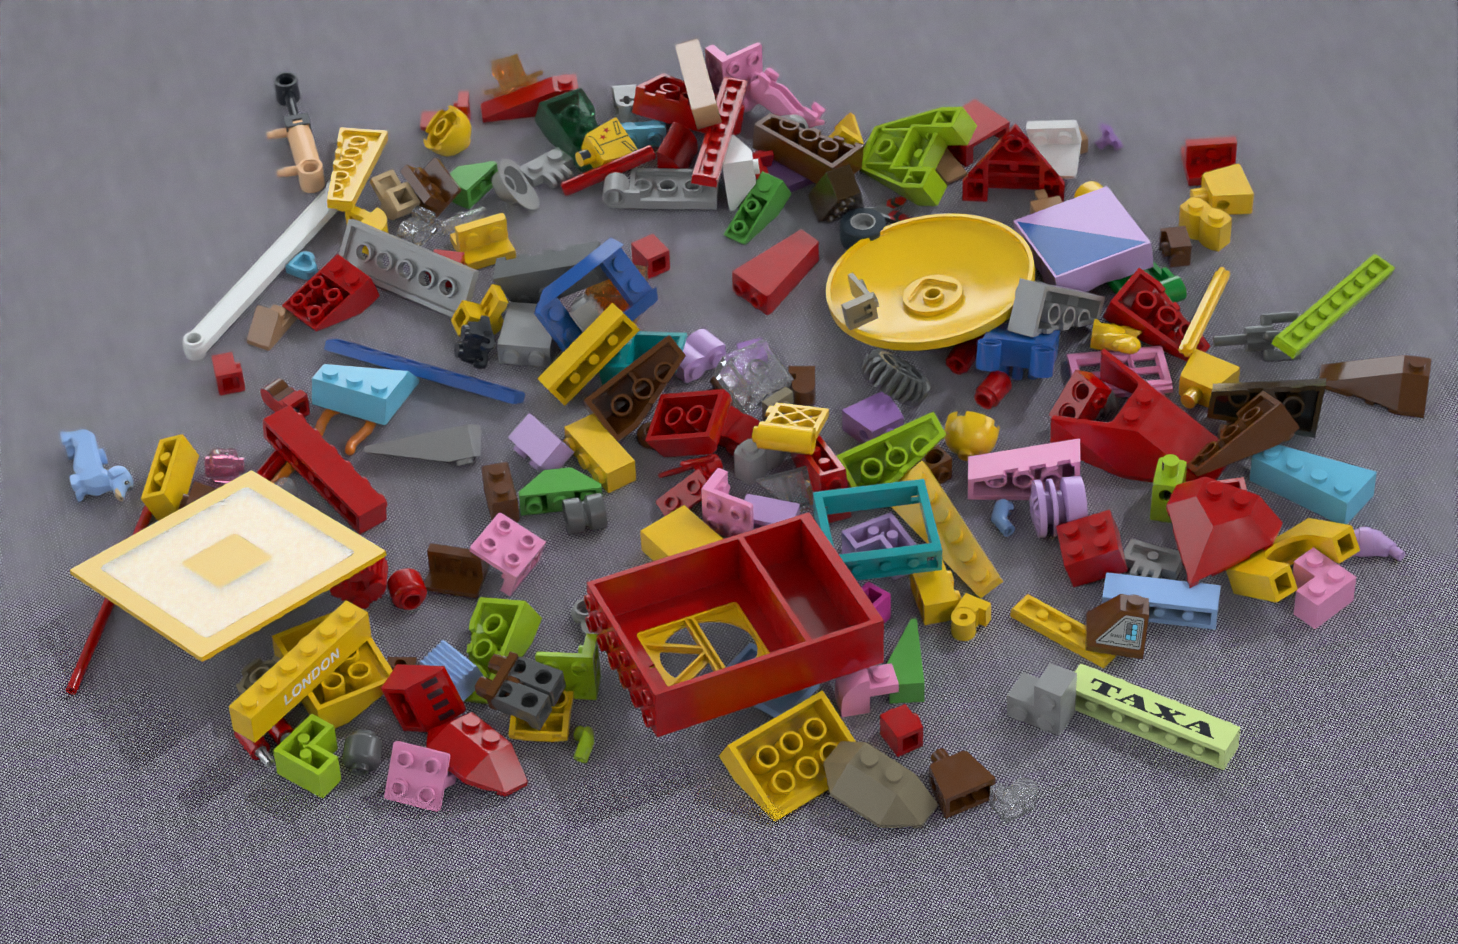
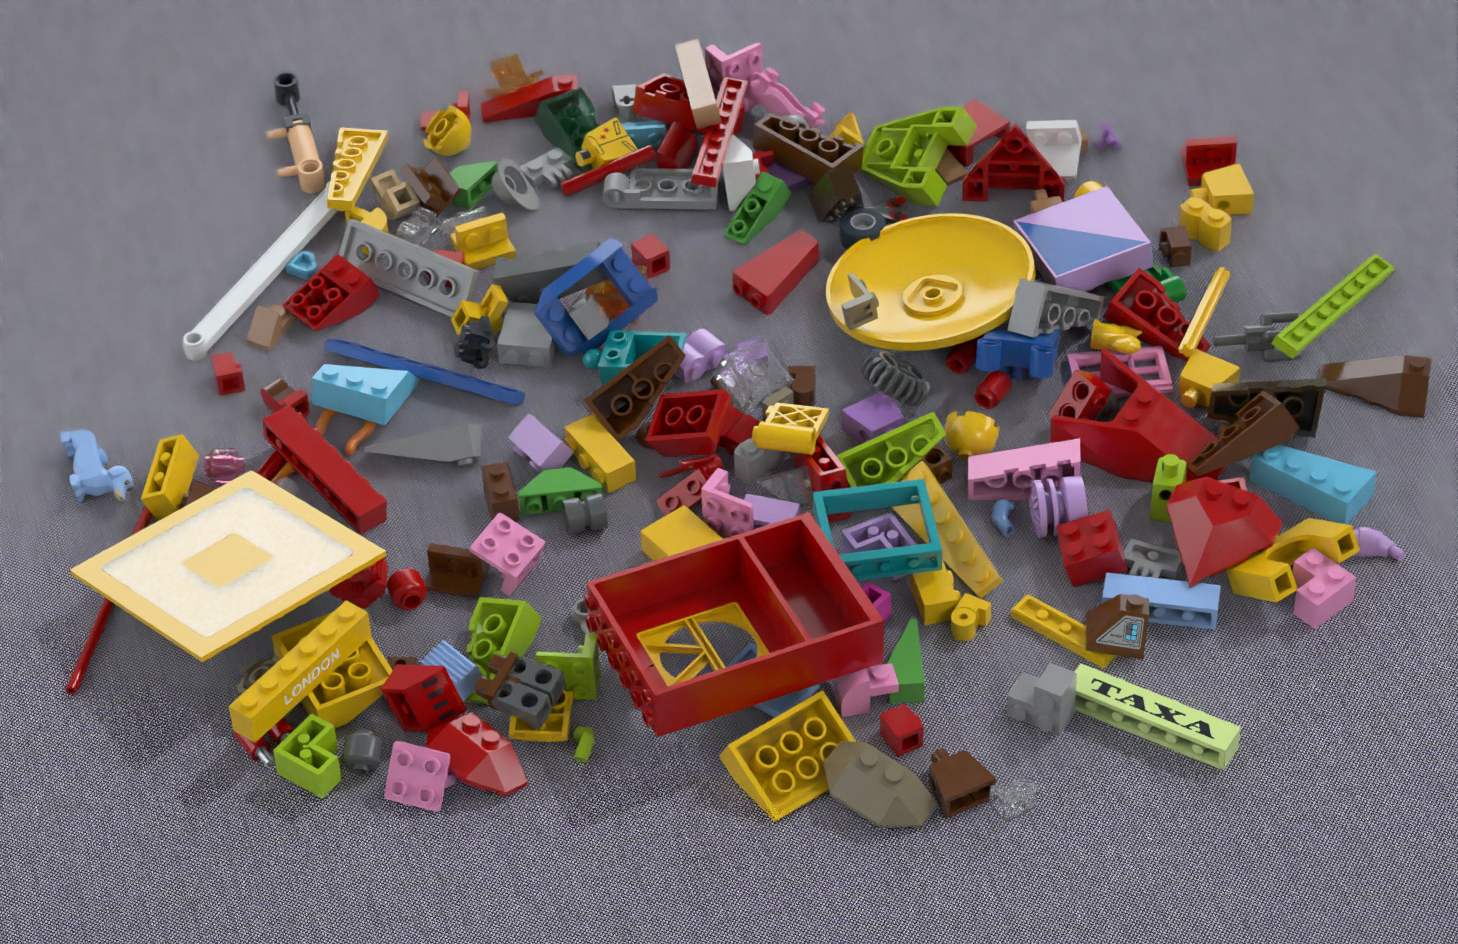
(588, 354): yellow brick -> none

